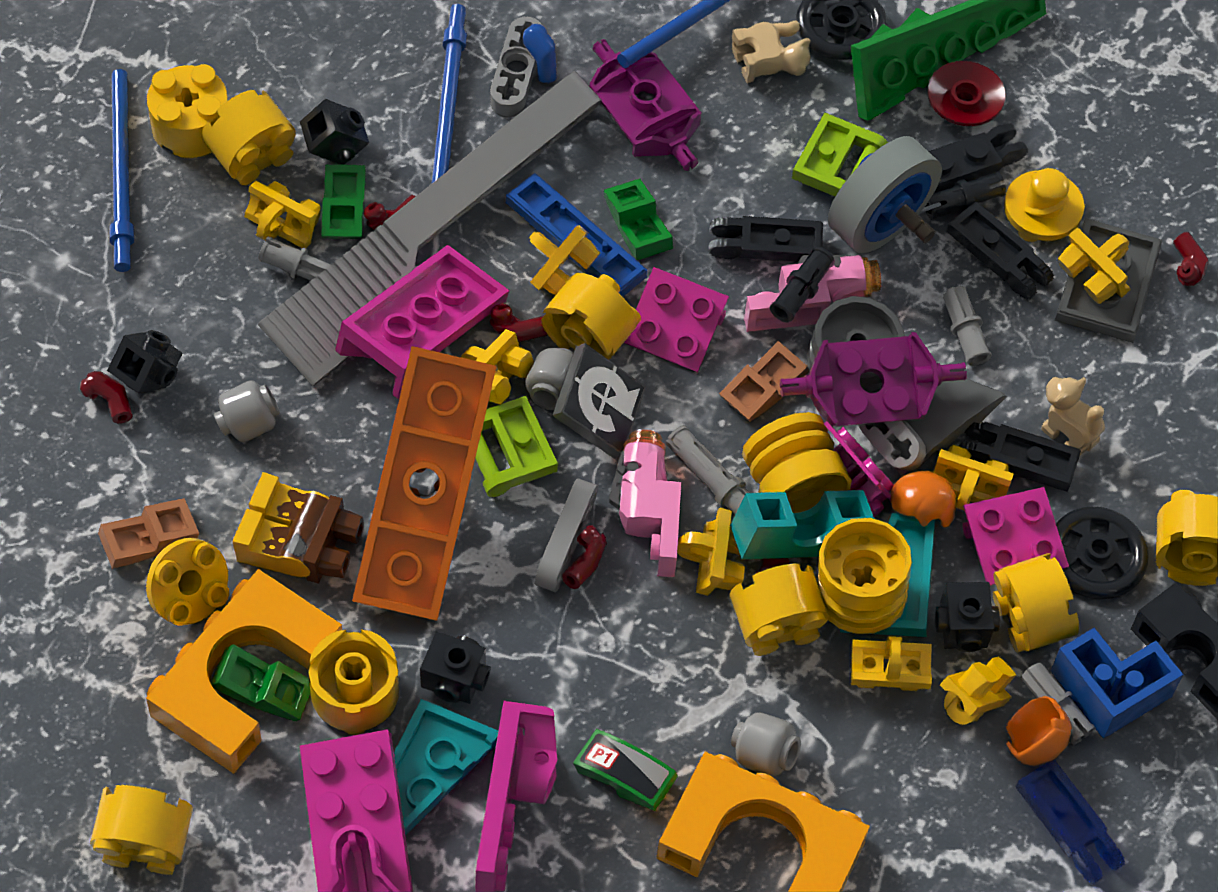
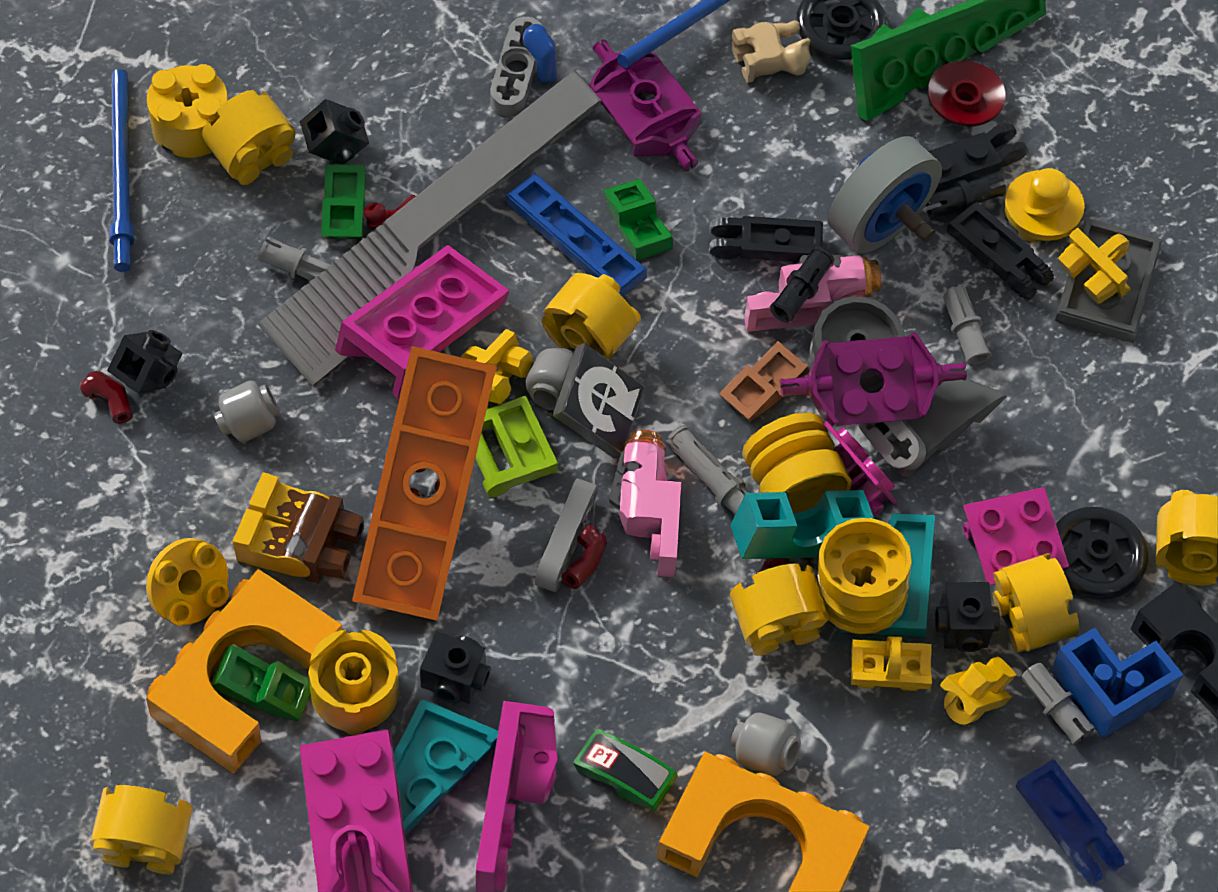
(147, 535): nougat slope -> none
(271, 202): yellow hips -> none
(454, 43): blue bar -> none
(525, 330): dark red arm -> none
(575, 245): yellow hips -> none
(677, 319): dark pink hinge -> none
(711, 553): yellow hips -> none
(829, 150): lime plate -> none
(924, 497): orange hair -> none
(993, 475): yellow hips -> none
(1024, 452): black hinge -> none
(1039, 731): orange hair -> none
(1071, 415): tan animal -> none
(1194, 260): dark red arm -> none

